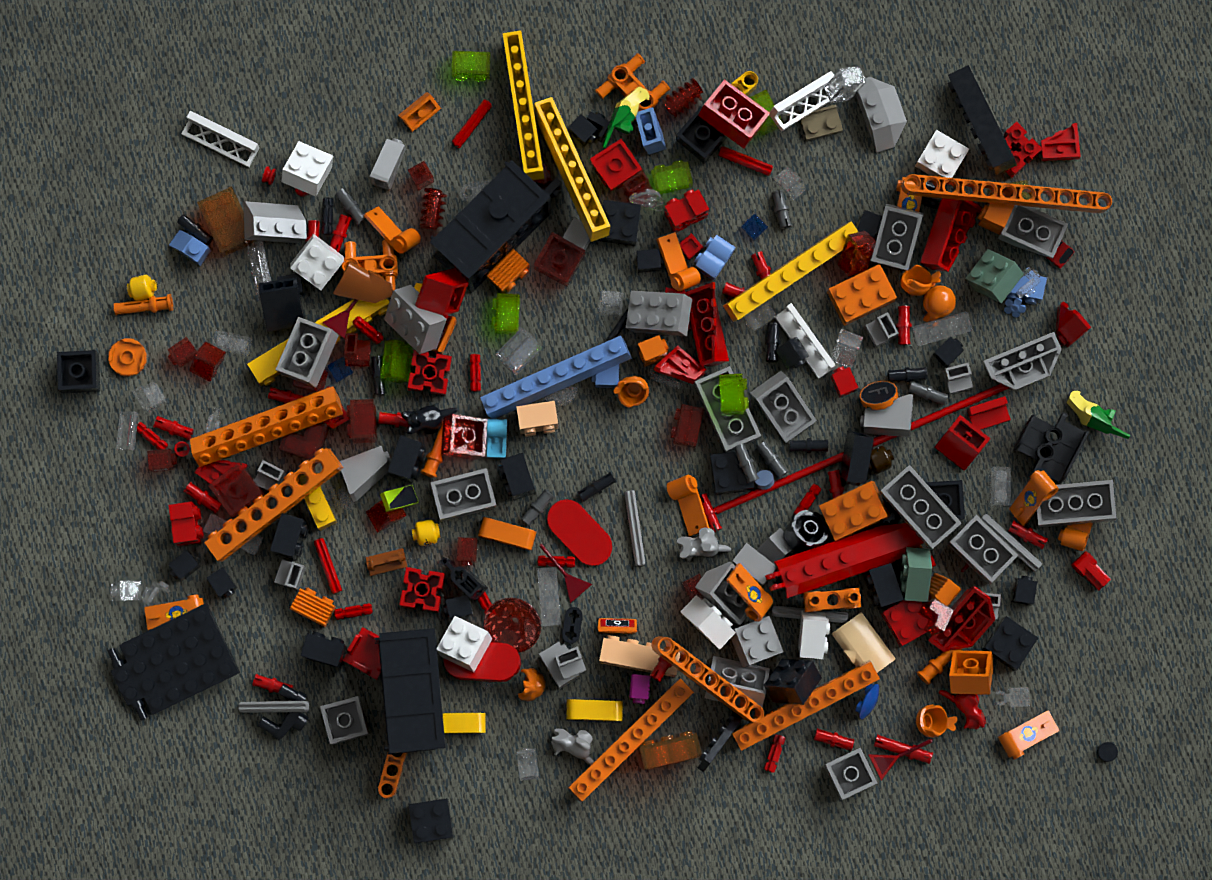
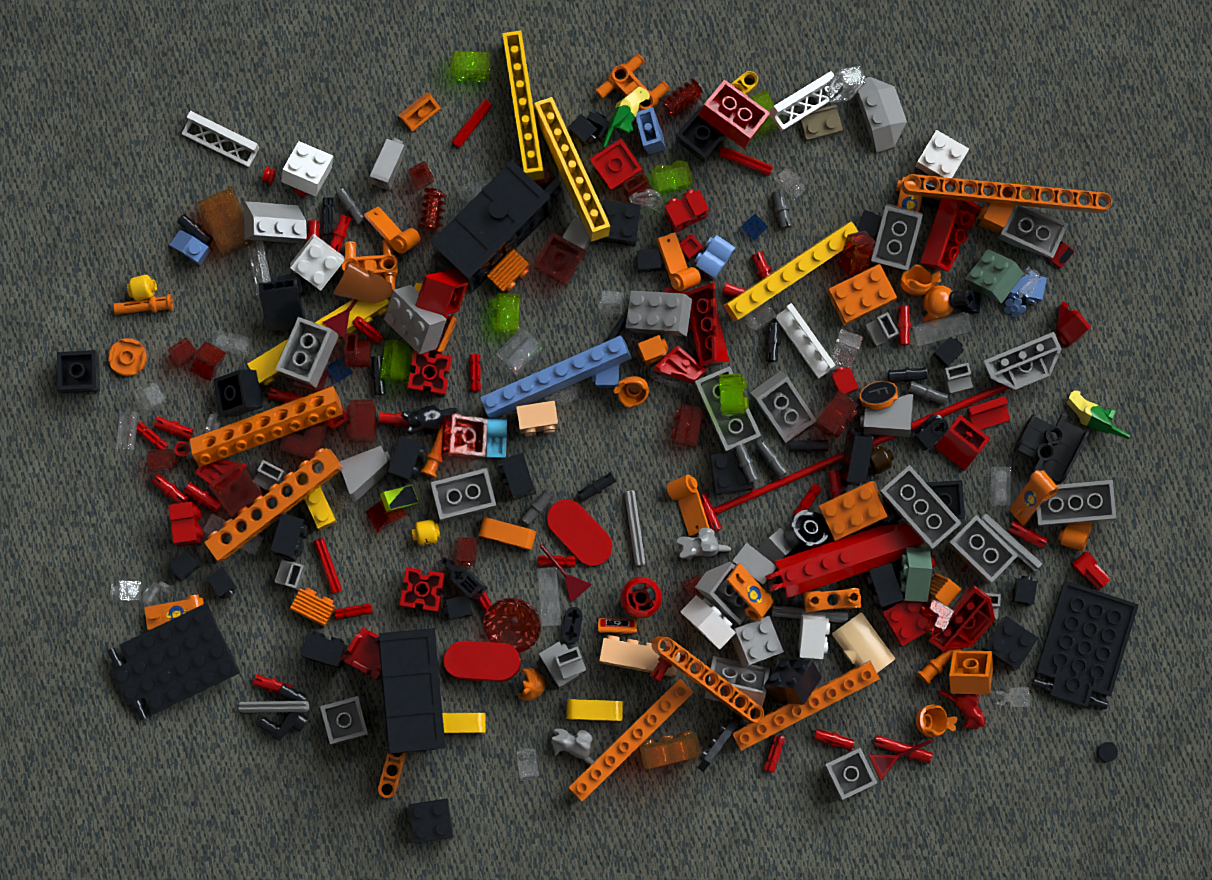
(169, 489): none -> red pin
(237, 393): none -> black brick
(386, 562): dark orange hinge -> none
(464, 644): white brick -> none
(626, 591): none -> red wheel
(639, 688): magenta brick -> none
(765, 480): sand blue tile -> none
(792, 353): black brick -> none
(835, 415): none -> clear red brick
(869, 702): blue dish -> none
(928, 433): none -> black piece
(966, 301): none -> black piece
(982, 120): black brick -> none
(1026, 148): red brick -> none
(1028, 734): door -> none
(1062, 145): red wing -> none
(1085, 645): none -> black plate

